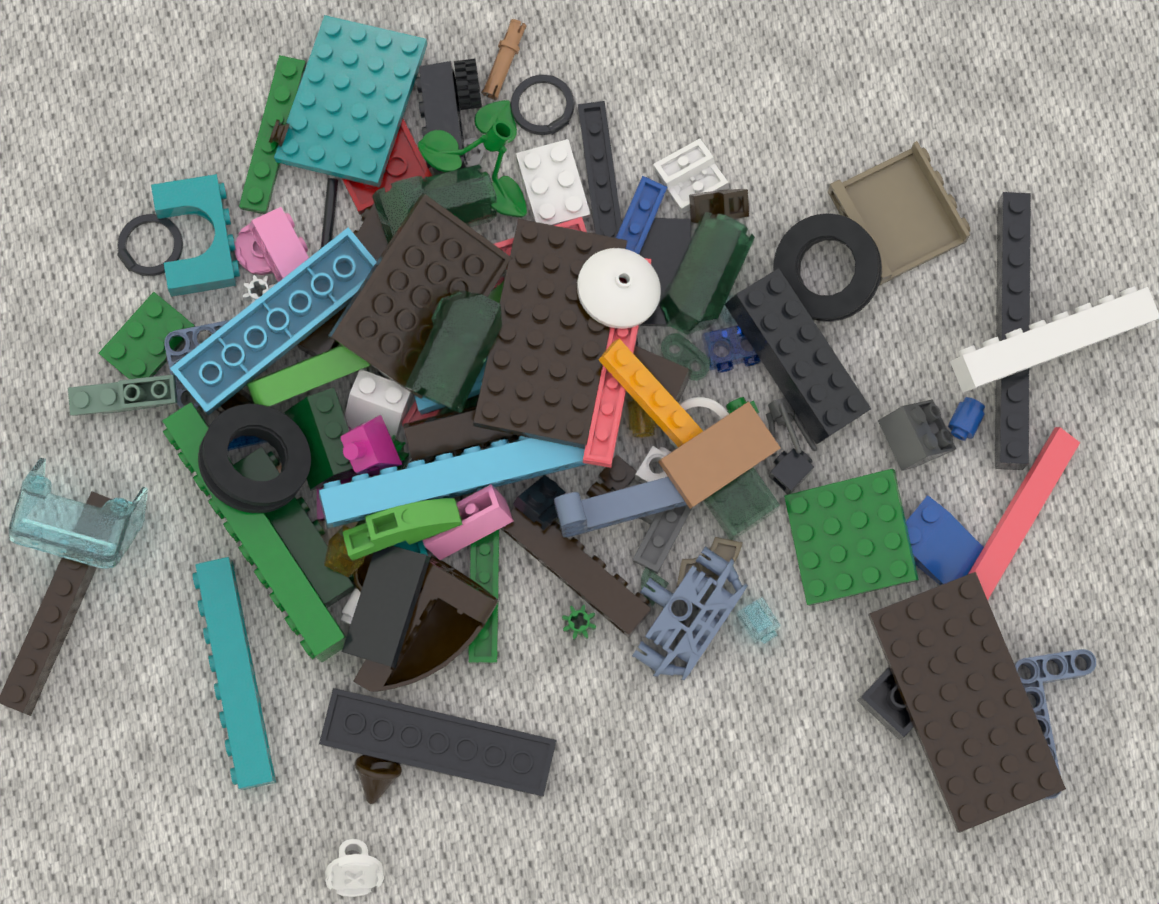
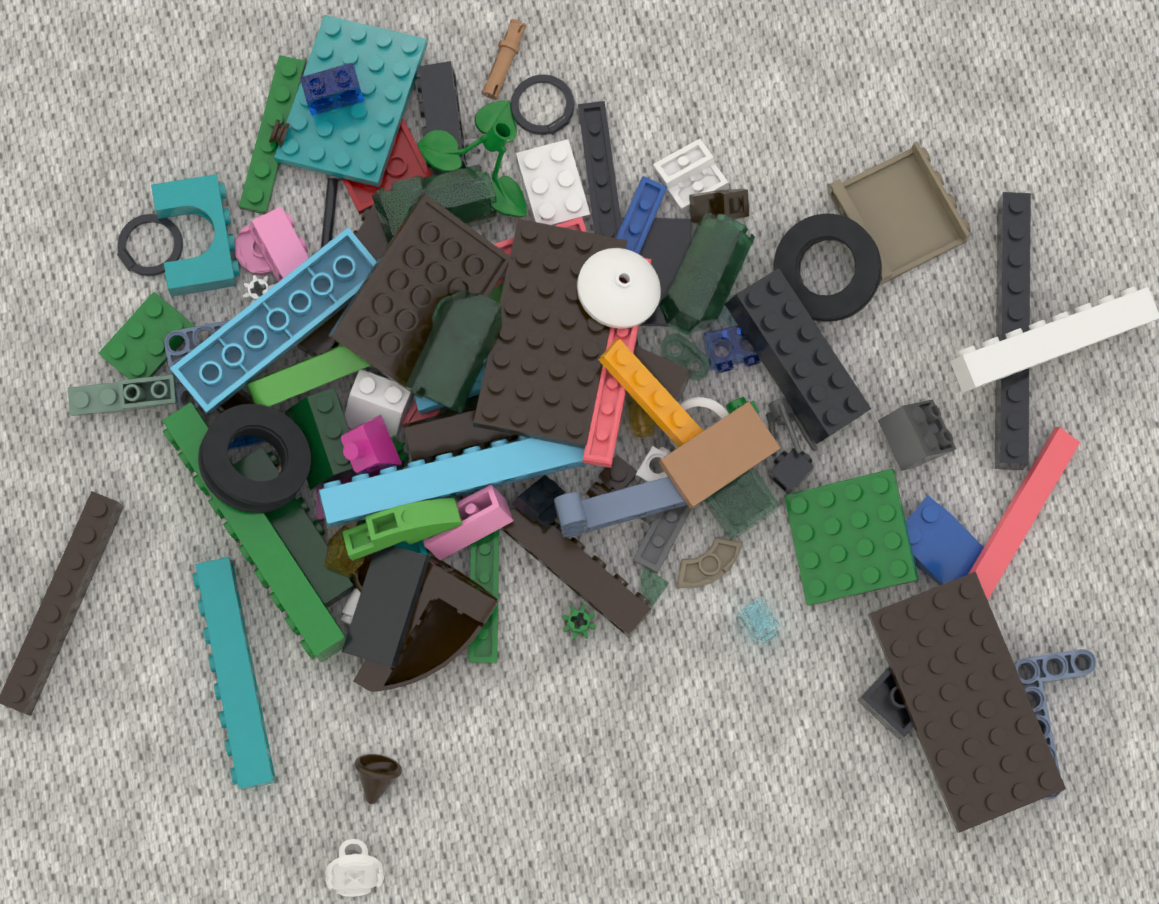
(72, 527): clear light blue windscreen -> none
(332, 89): none -> clear blue brick
(438, 742): black plate -> none
(467, 84): black tyre -> none
(705, 623): sand blue piece -> none
(966, 418): blue brick -> none

